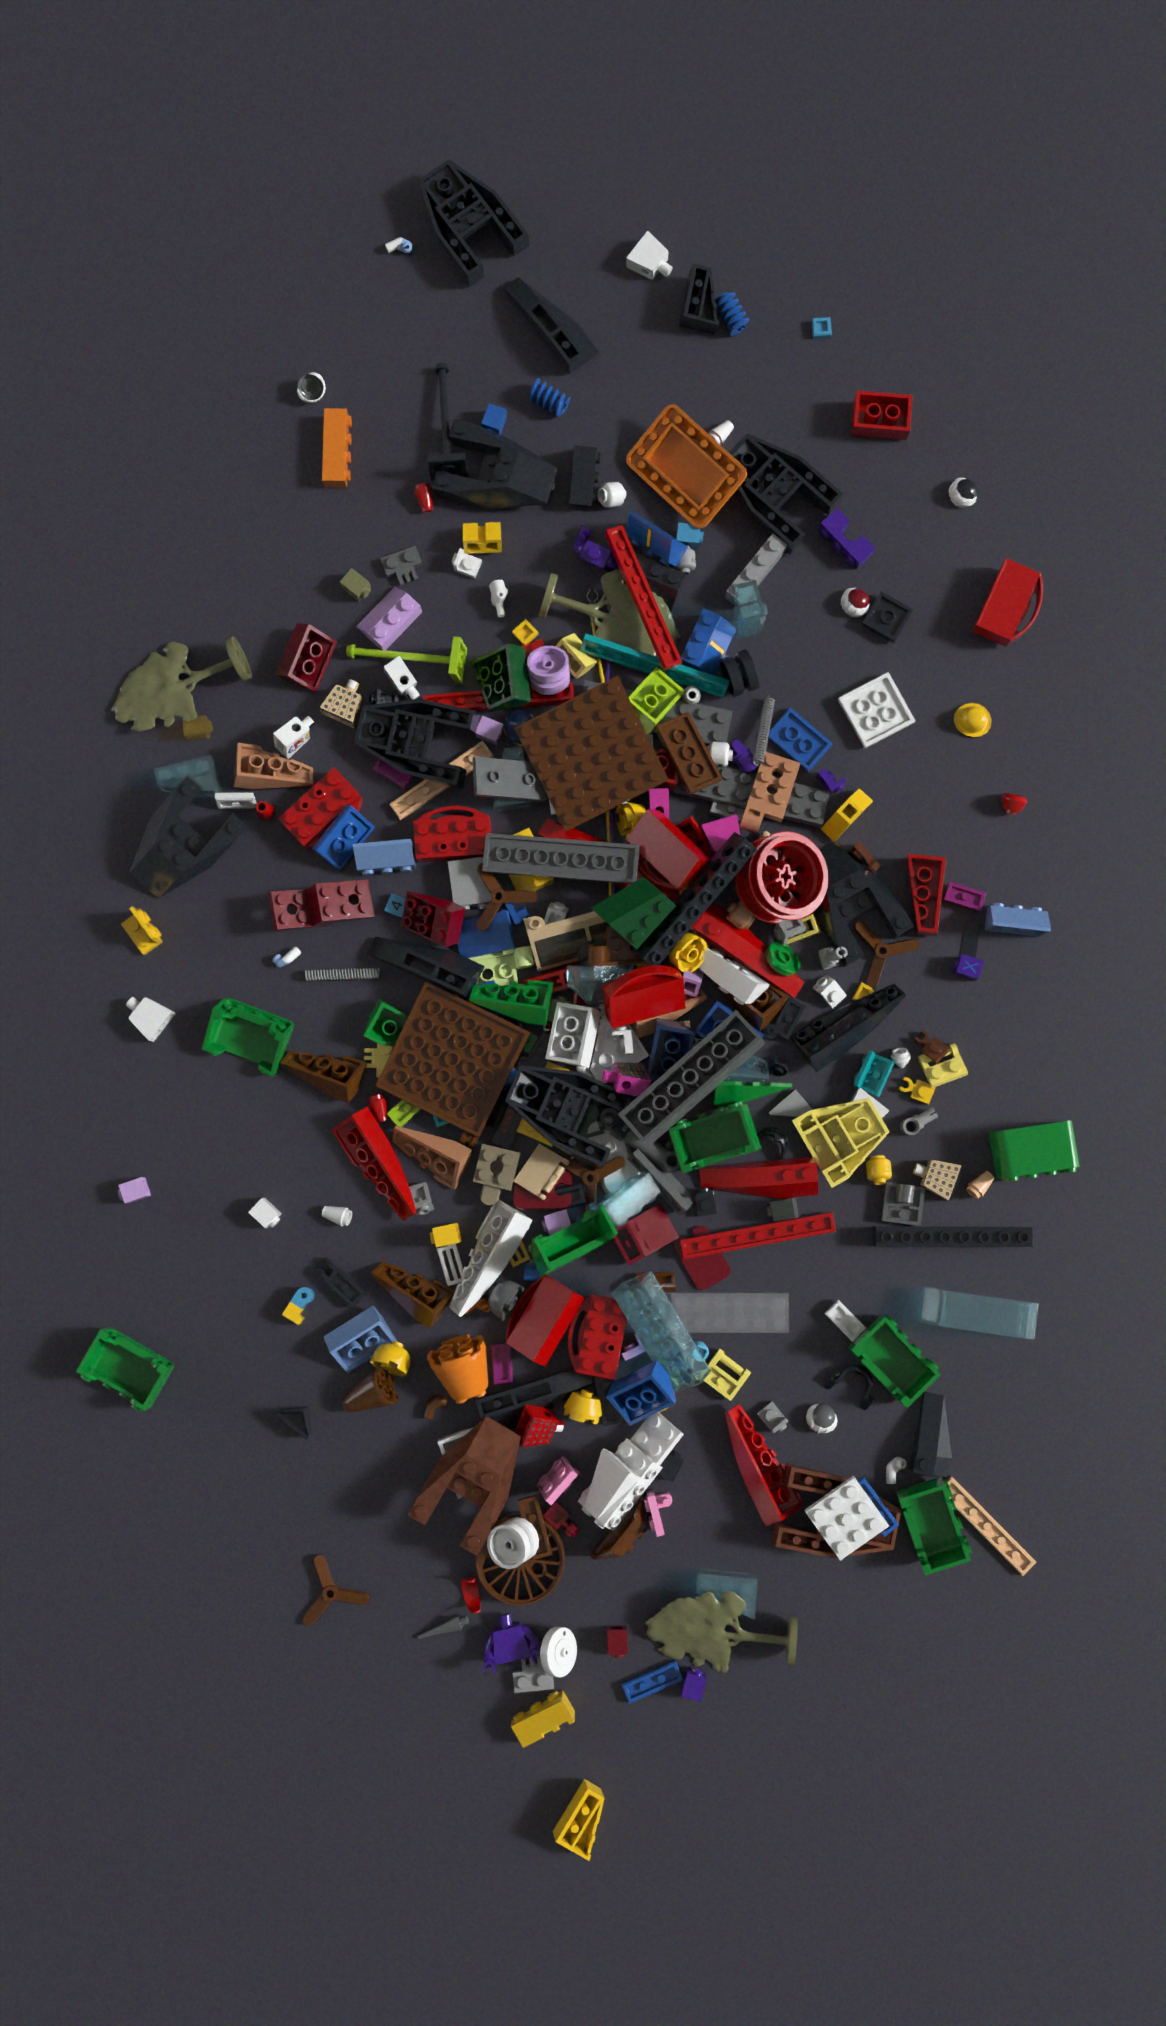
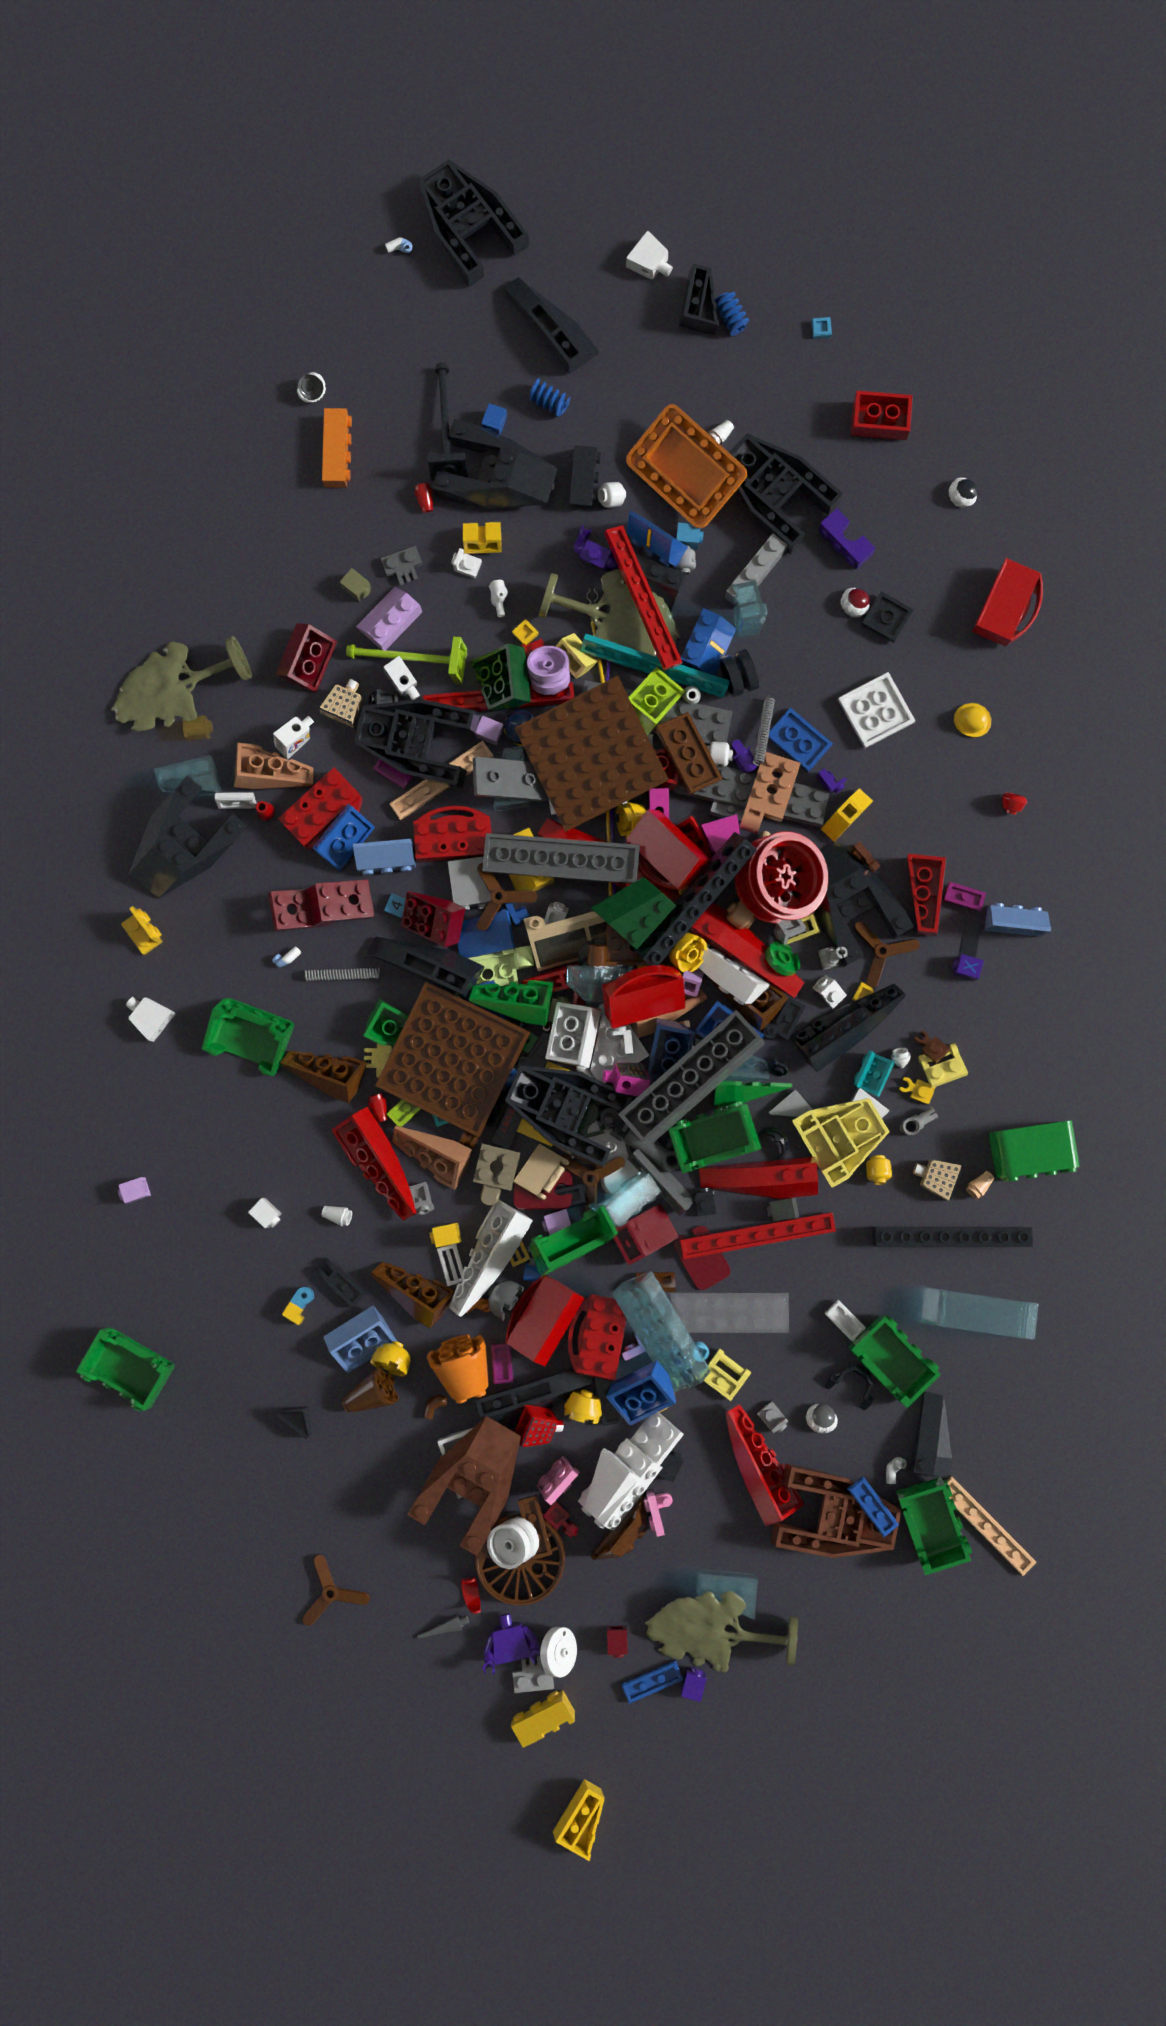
(846, 1518): white plate -> none
(903, 1204): dark grey plate -> none

